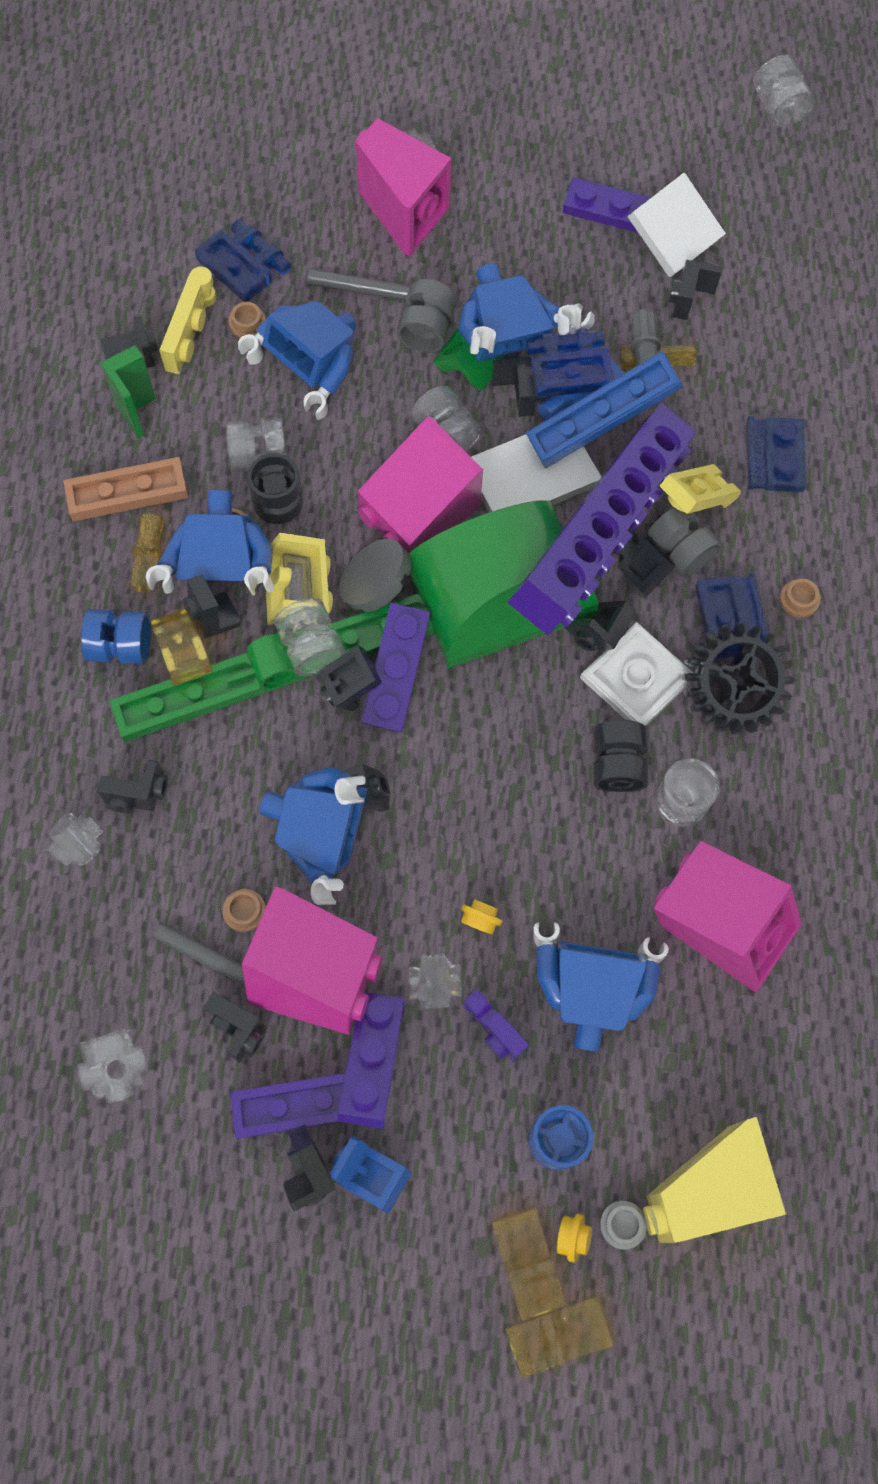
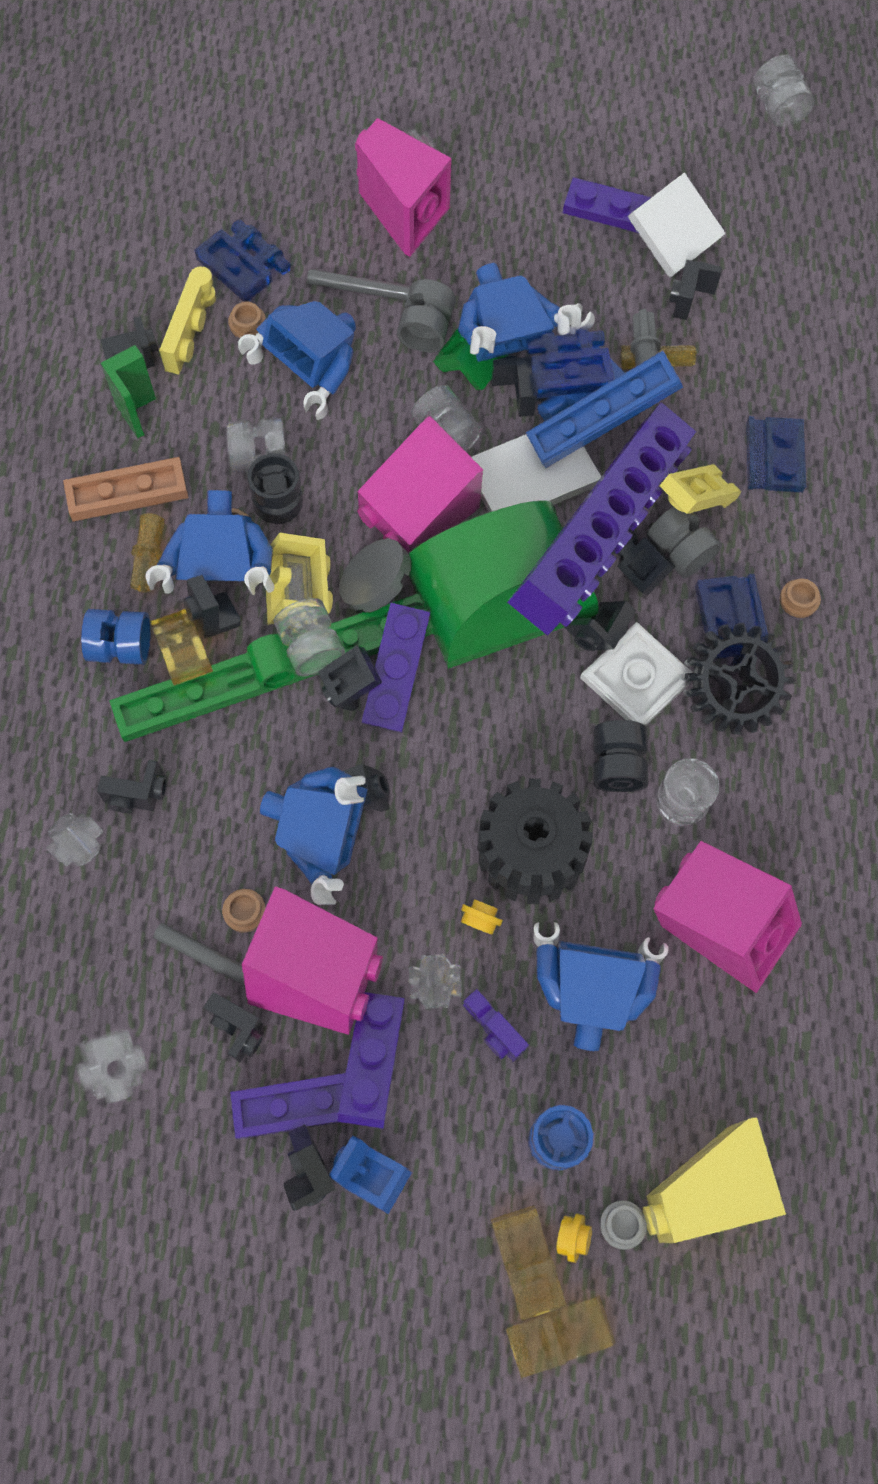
(538, 865): none -> black wheel

